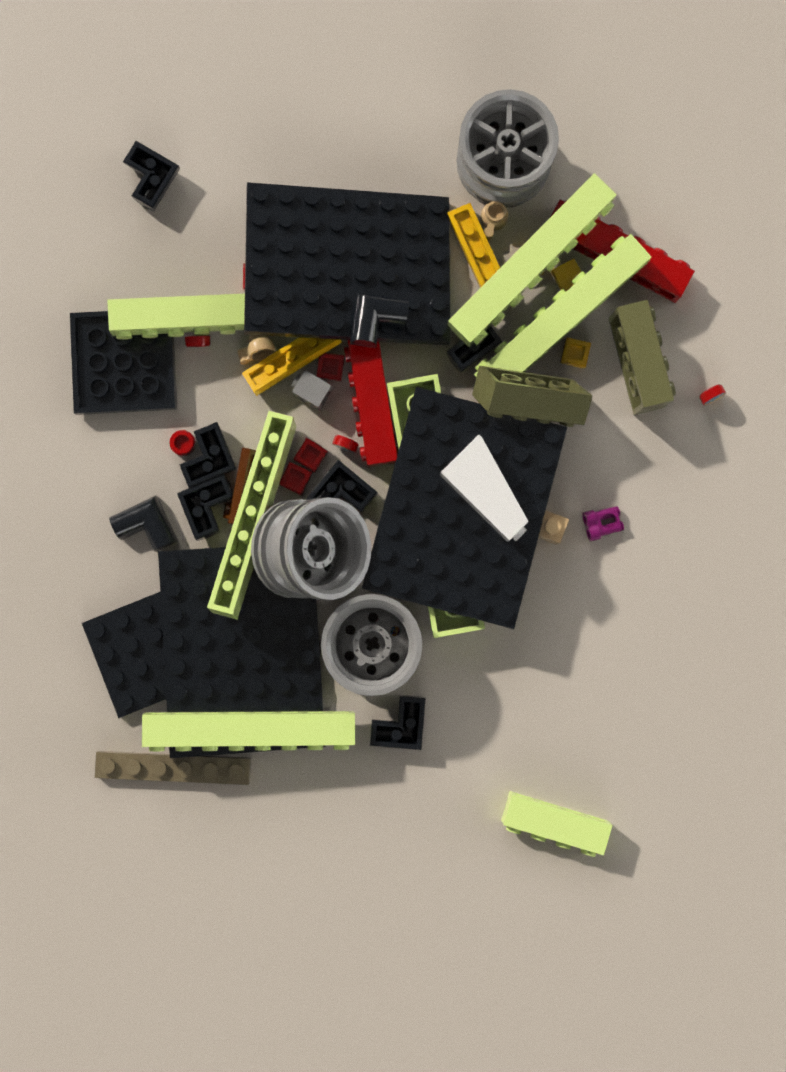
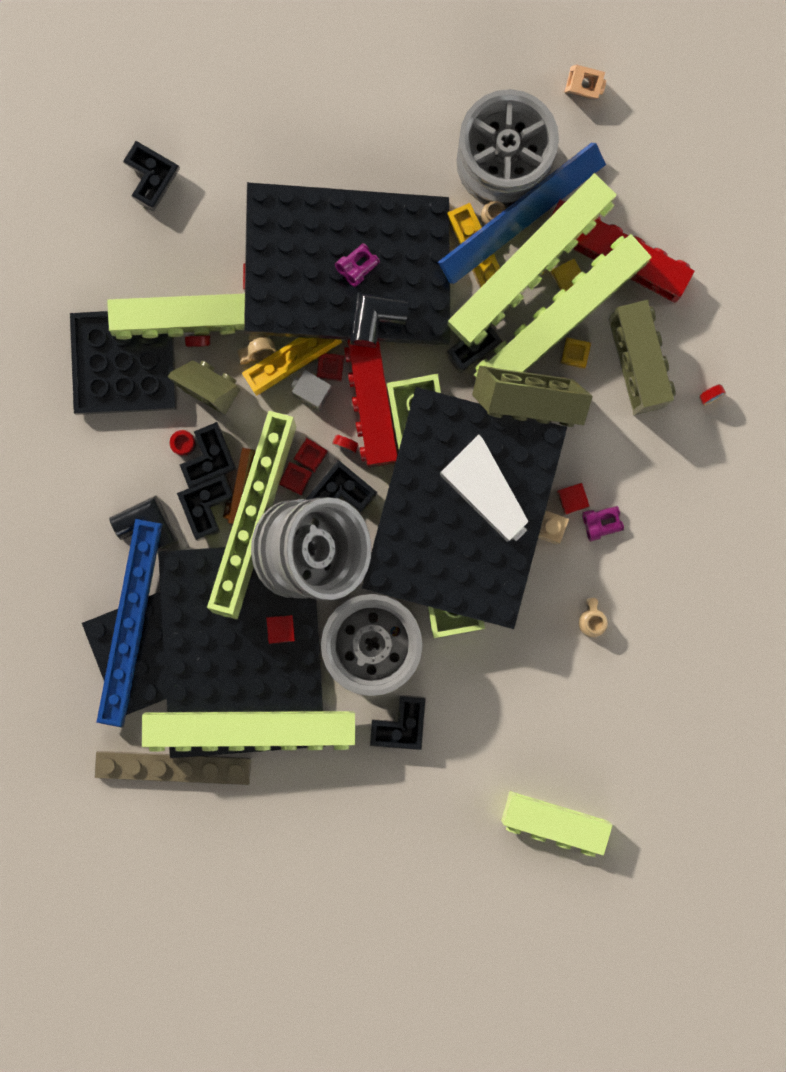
(129, 623): none -> blue tile
(205, 385): none -> olive slope
(280, 629): none -> red tile
(355, 274): none -> magenta piece
(522, 213): none -> blue tile
(573, 498): none -> red tile
(592, 621): none -> tan piece
(596, 82): none -> light nougat brick

